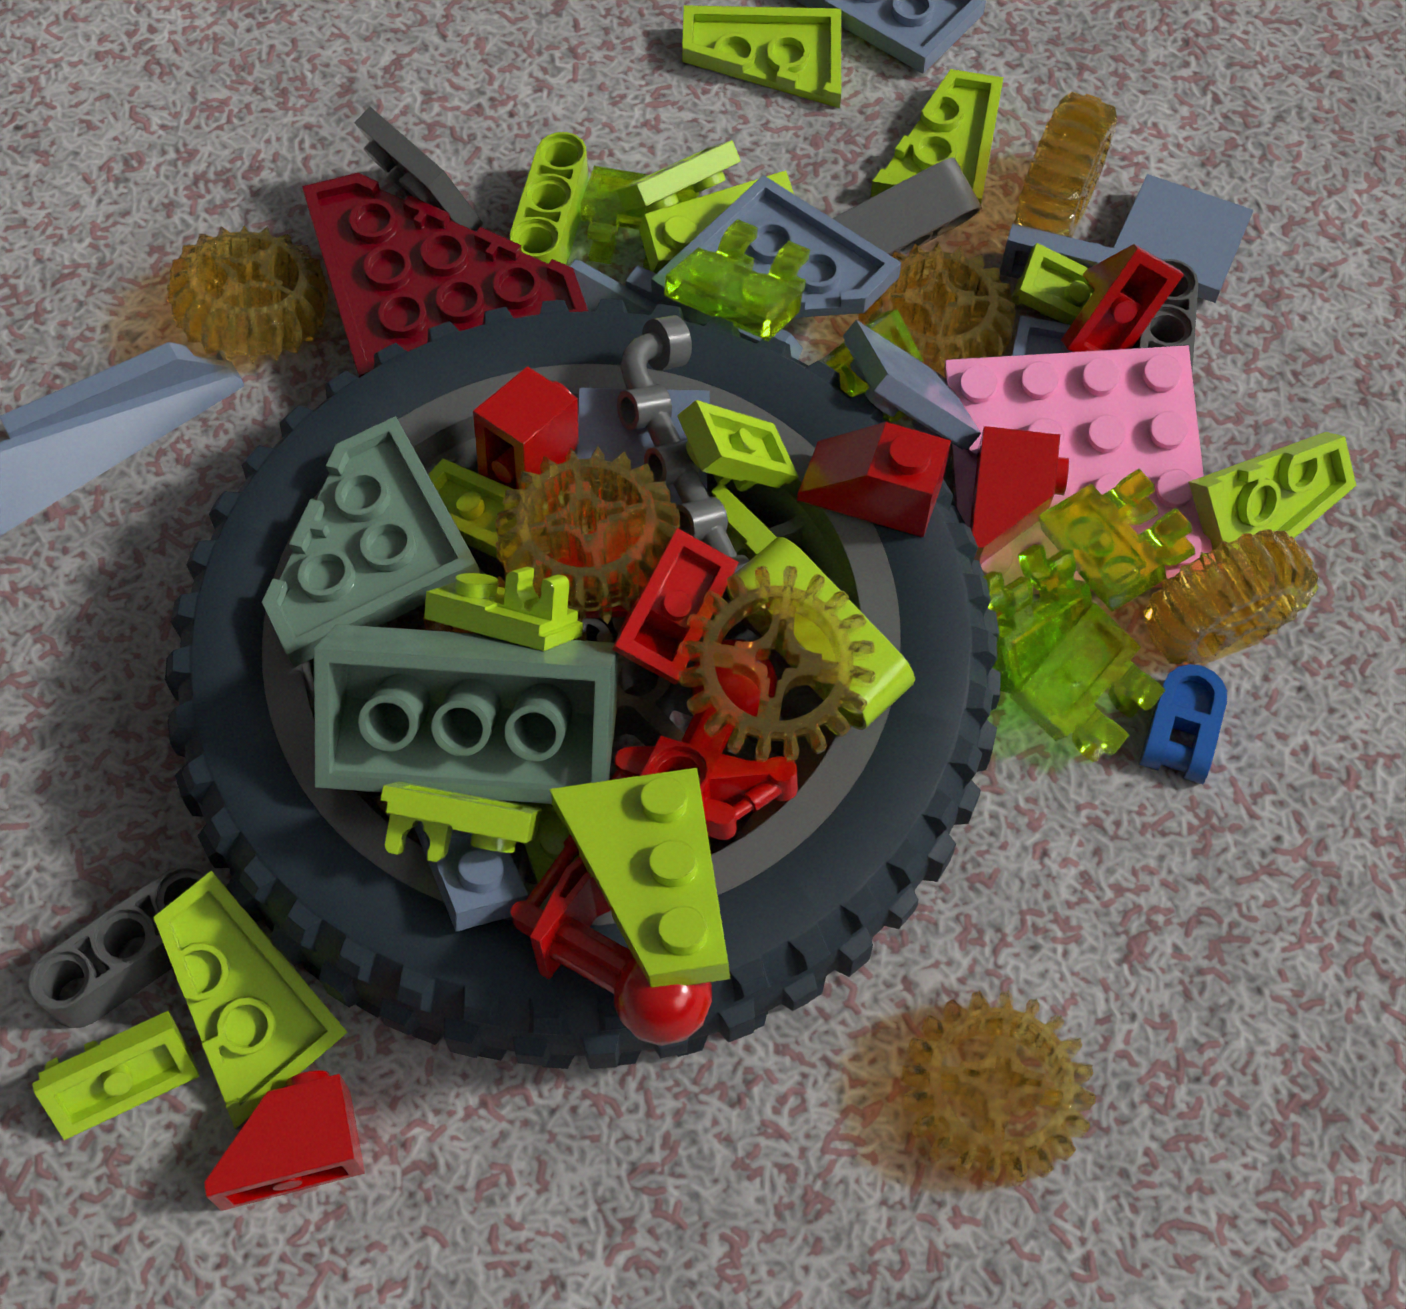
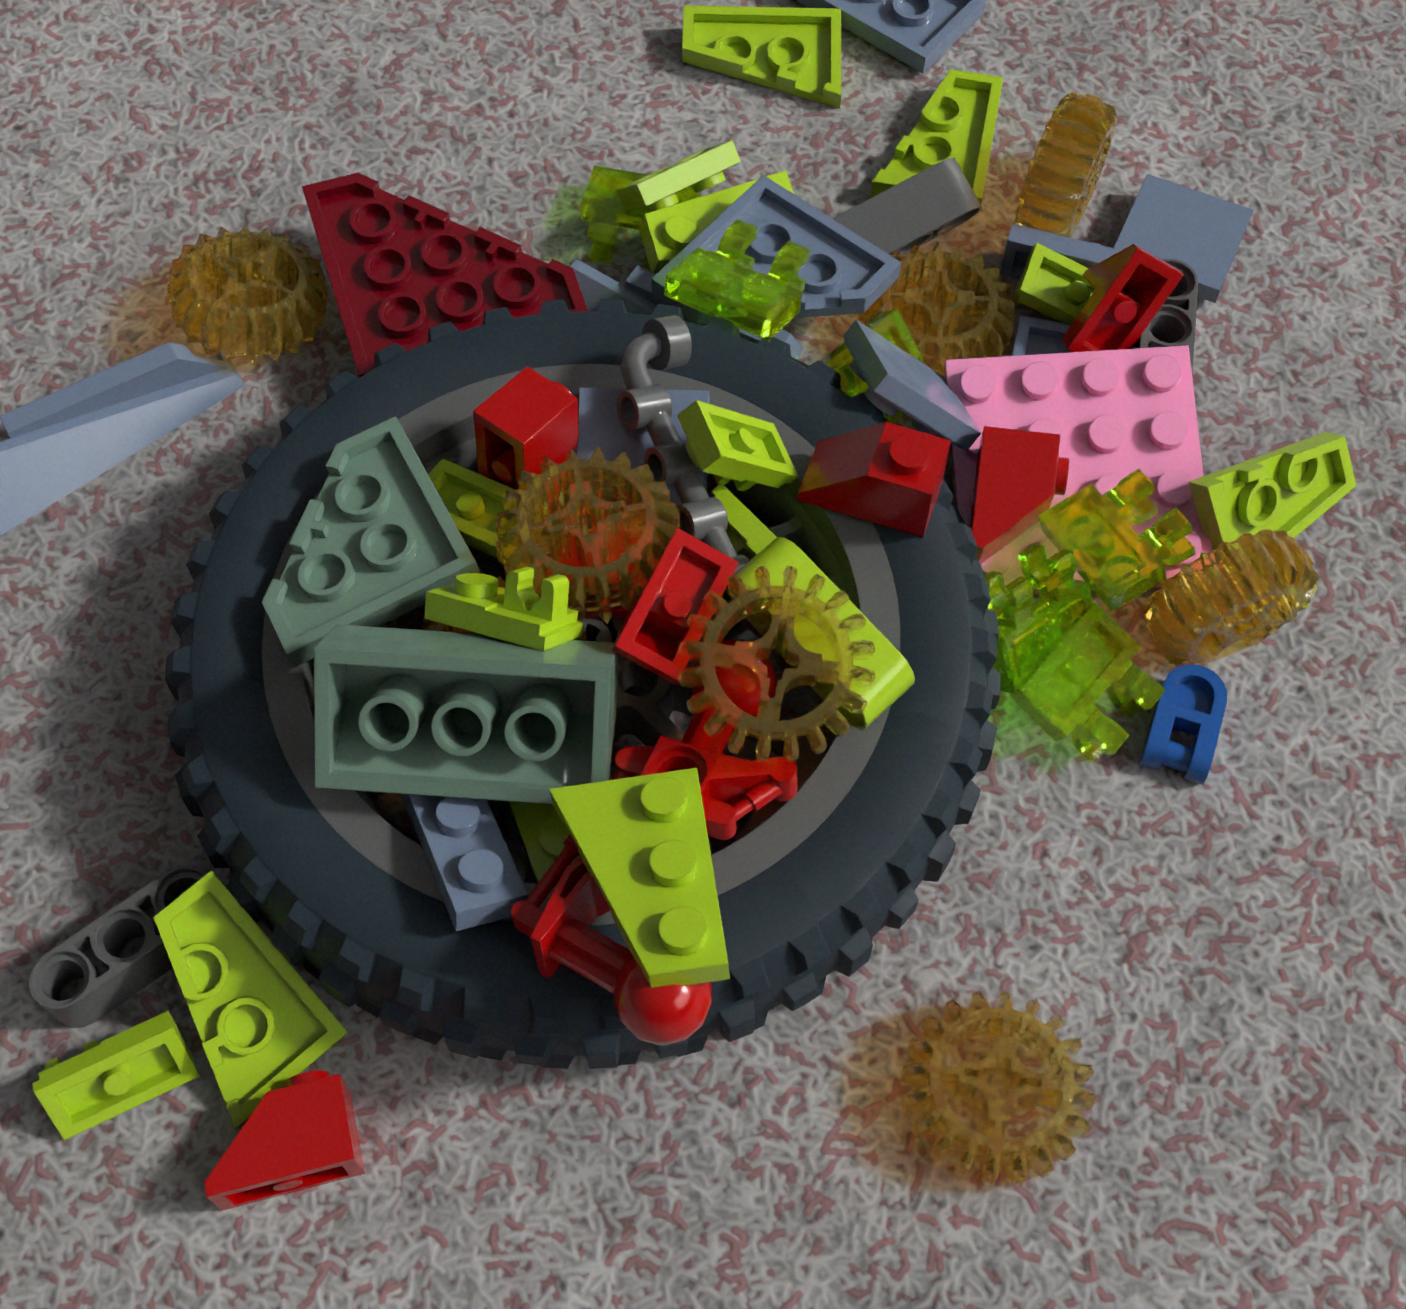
(413, 170): dark grey plate -> none
(492, 822): lime plate -> none
(552, 198): lime beam -> none

